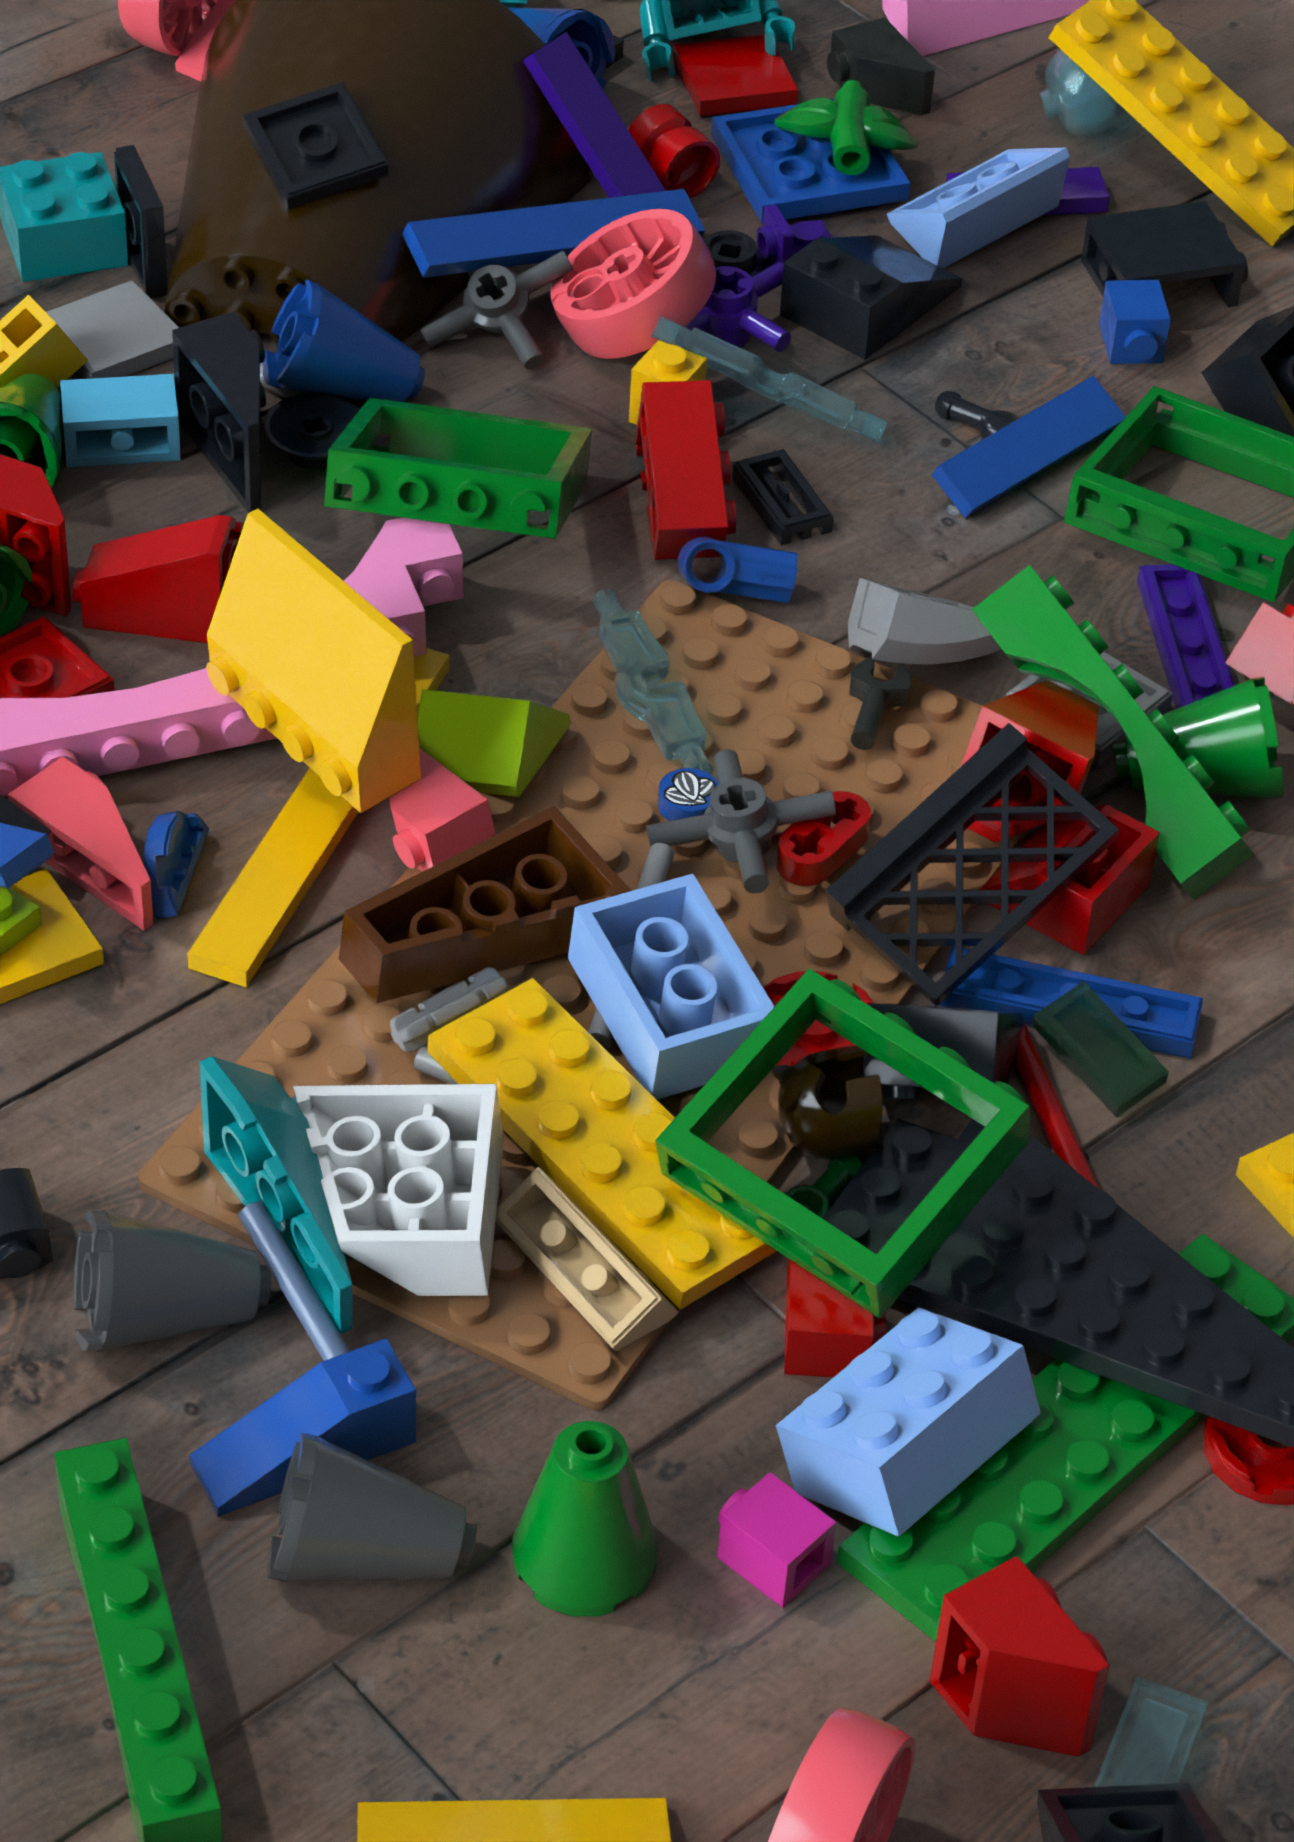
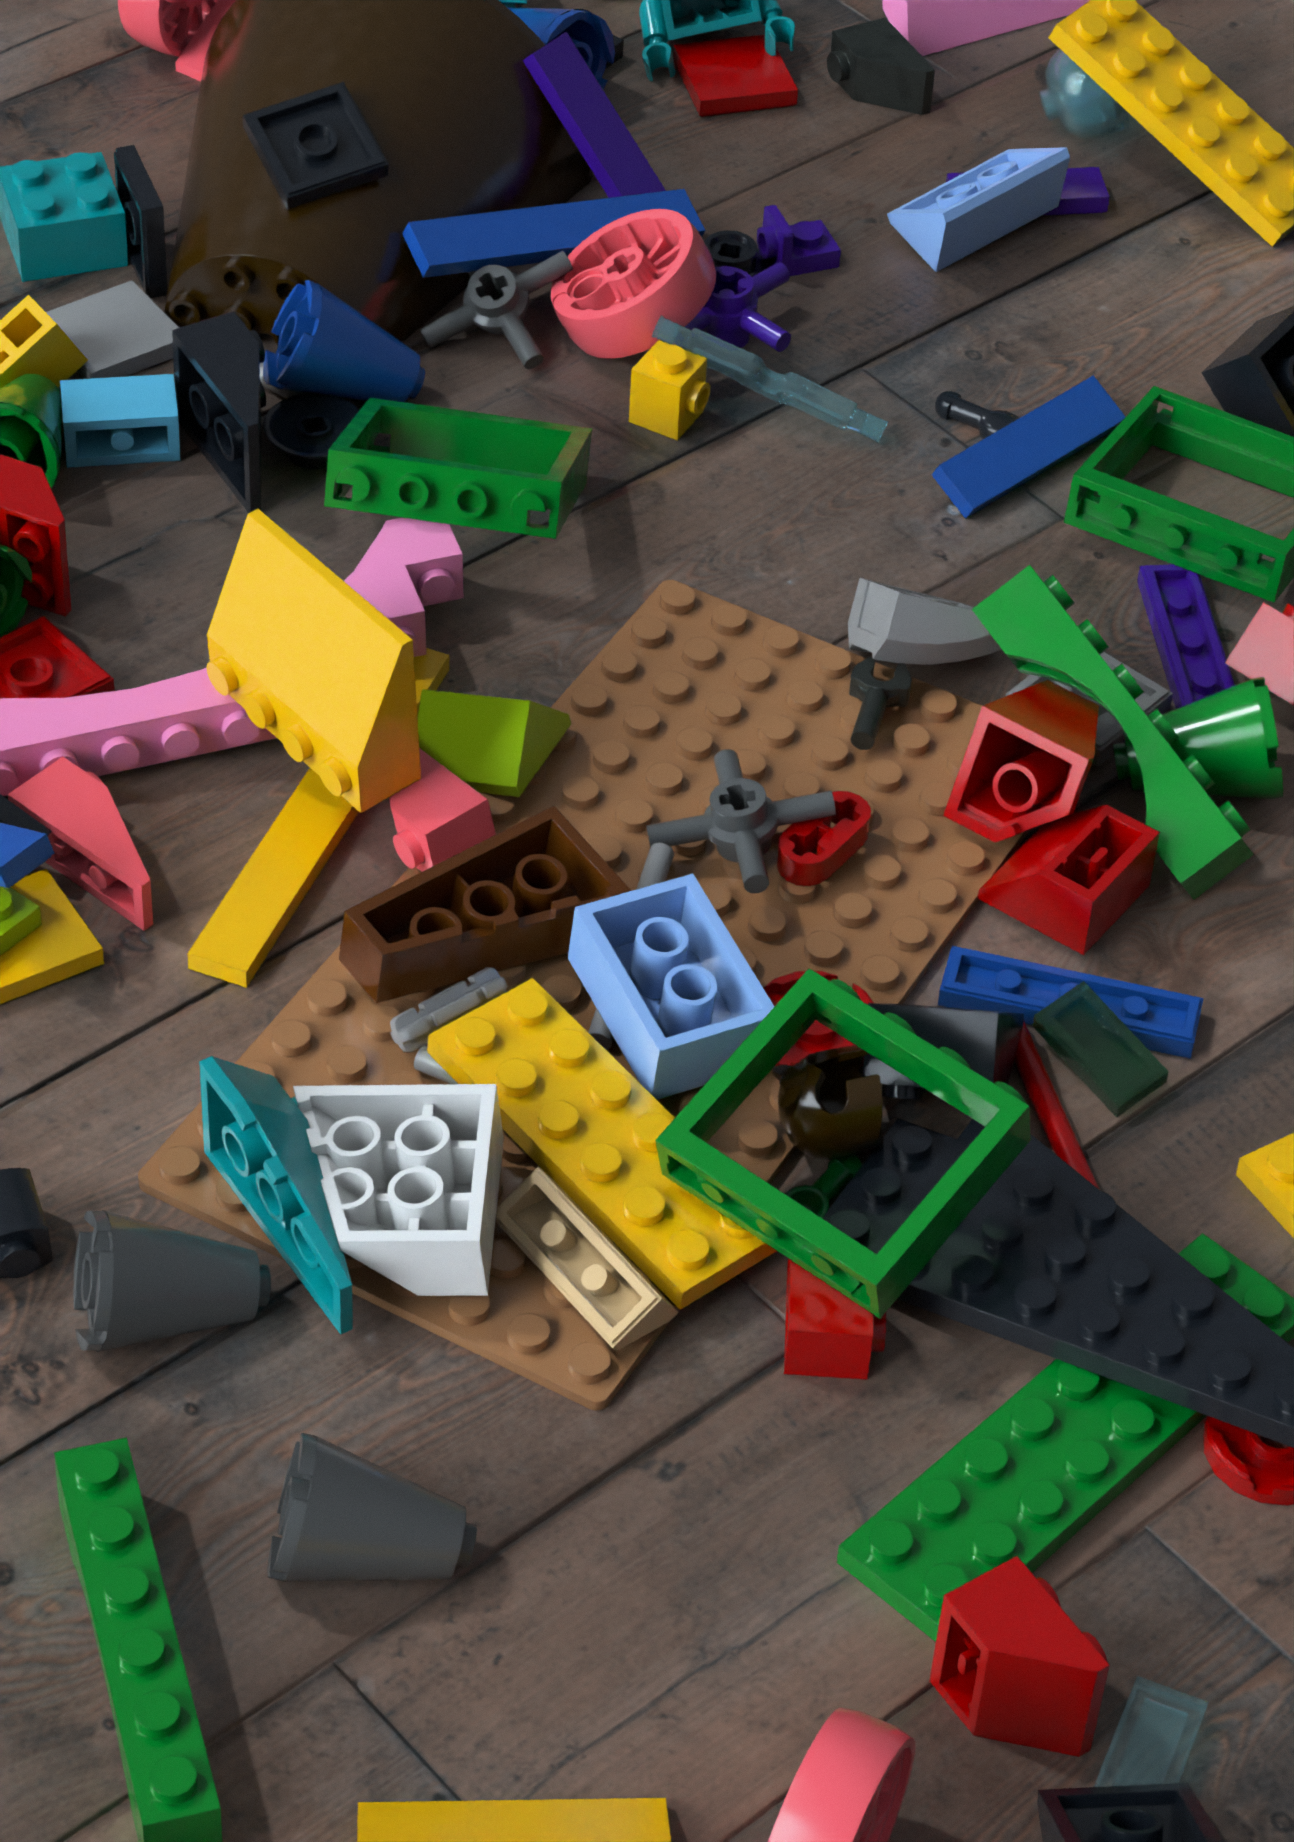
(158, 580): red slope -> none
(171, 858): blue tile -> none
(292, 1281): sand blue bar -> none
(349, 1400): blue slope -> none
(586, 1526): green cone -> none
(639, 664): clear light blue piece -> none
(675, 149): red wheel -> none
(683, 466): red wedge -> none
(685, 793): tile -> none
(743, 569): blue piece -> none
(772, 497): black tile -> none
(775, 1538): dark pink brick -> none
(800, 169): blue plate -> none
(849, 125): green plant -> none
(860, 290): black slope -> none
(908, 1420): light blue brick -> none
(928, 832): black fence -> none
(1134, 321): blue brick -> none
(1166, 247): black panel -> none

